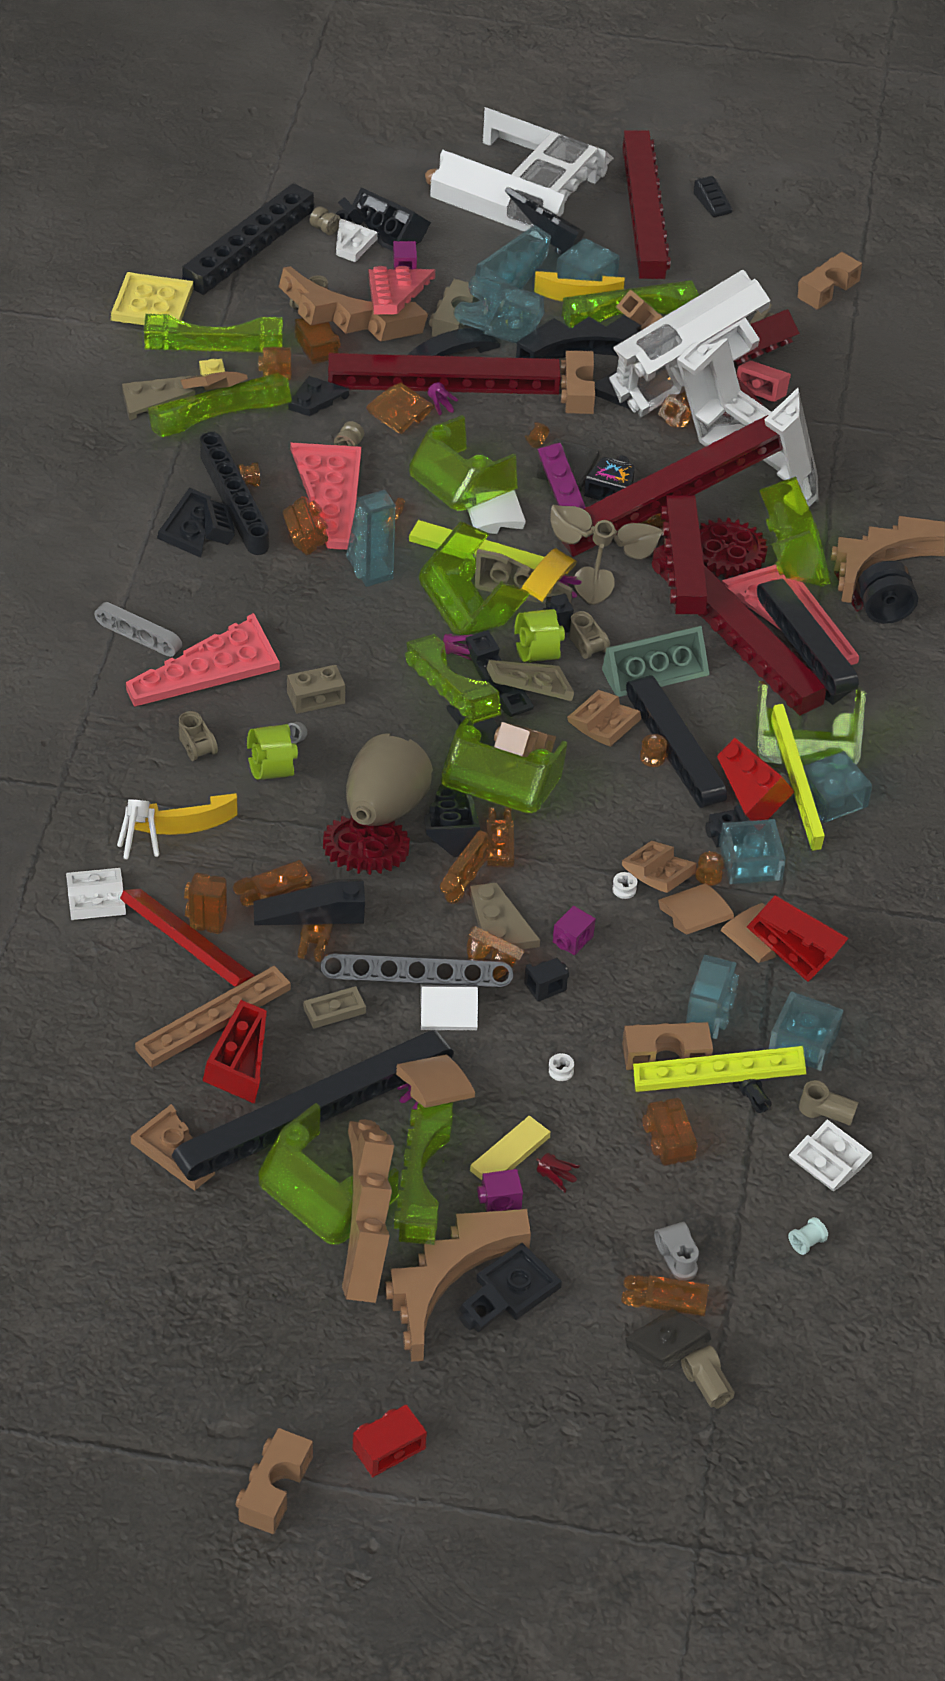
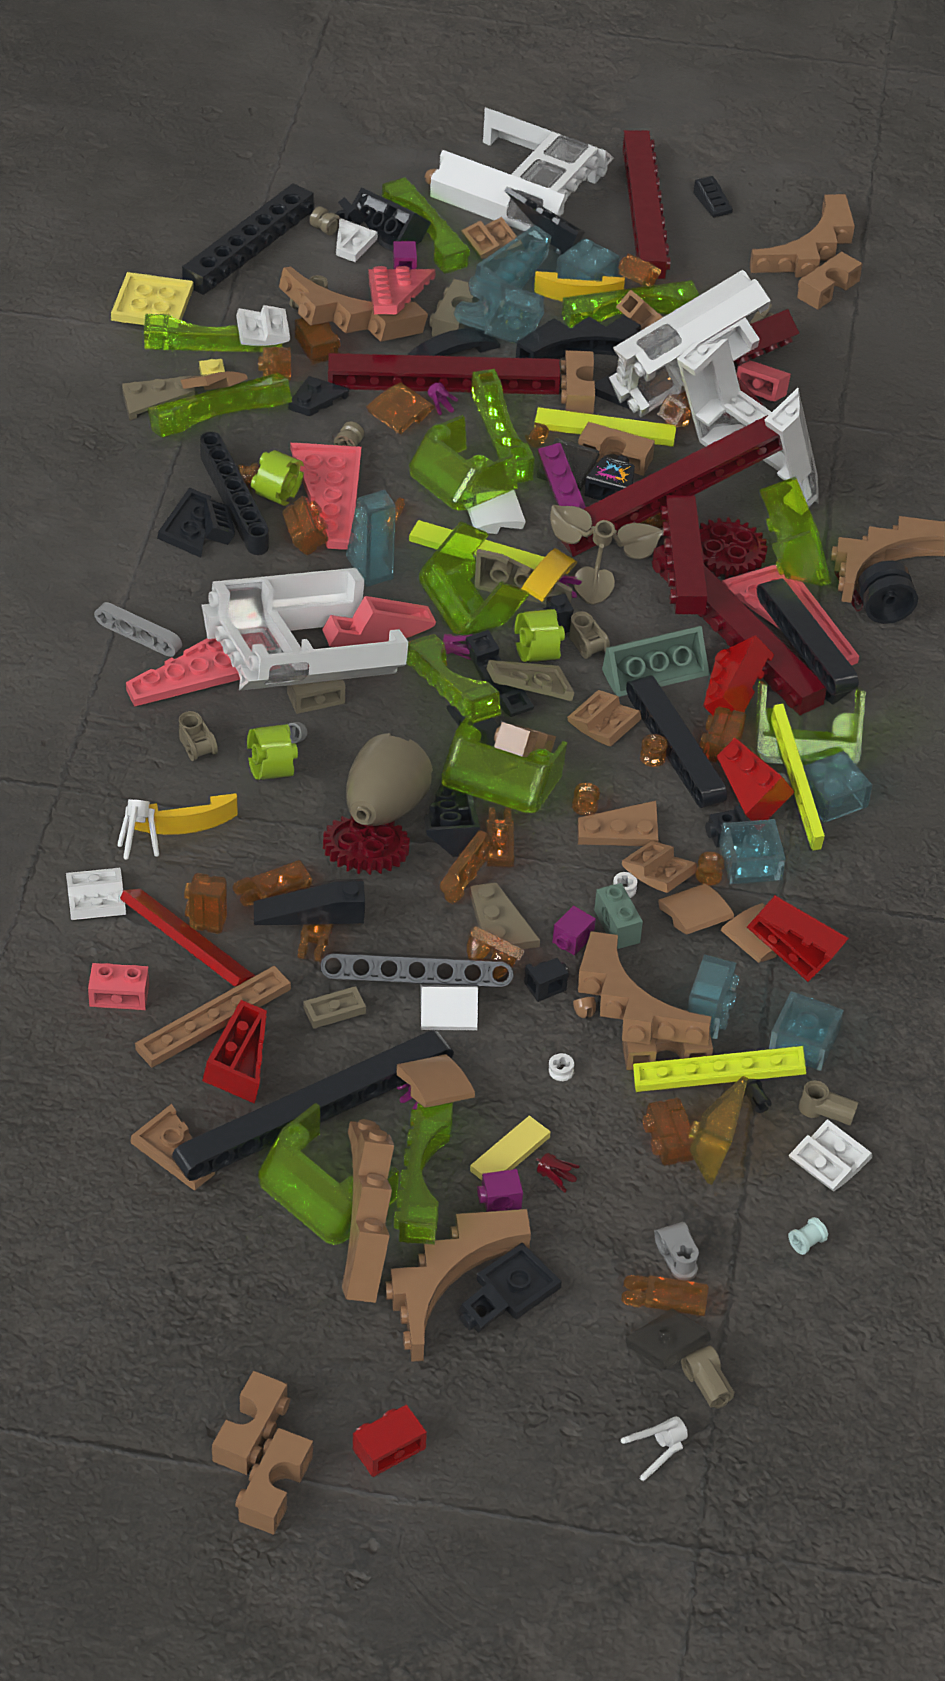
(118, 986): none -> coral brick
(241, 1444): none -> medium nougat arch
(256, 623): none -> white piece
(263, 327): none -> white slope
(278, 477): none -> lime brick
(375, 620): none -> coral slope
(449, 250): none -> clear neon green arch
(489, 237): none -> medium nougat slope
(492, 407): none -> clear neon green arch
(576, 422): none -> neon yellow tile
(585, 1007): none -> medium nougat hinge
(586, 799): none -> clear orange wheel
(612, 441): none -> medium nougat arch
(618, 914): none -> sand green brick
(620, 827): none -> medium nougat wing
(622, 999): none -> medium nougat arch
(638, 271): none -> clear orange brick
(667, 1433): none -> white plant
(716, 1130): none -> clear yellow wedge
(721, 730): none -> clear orange brick
(735, 675): none -> red wedge
(819, 244): none -> medium nougat arch

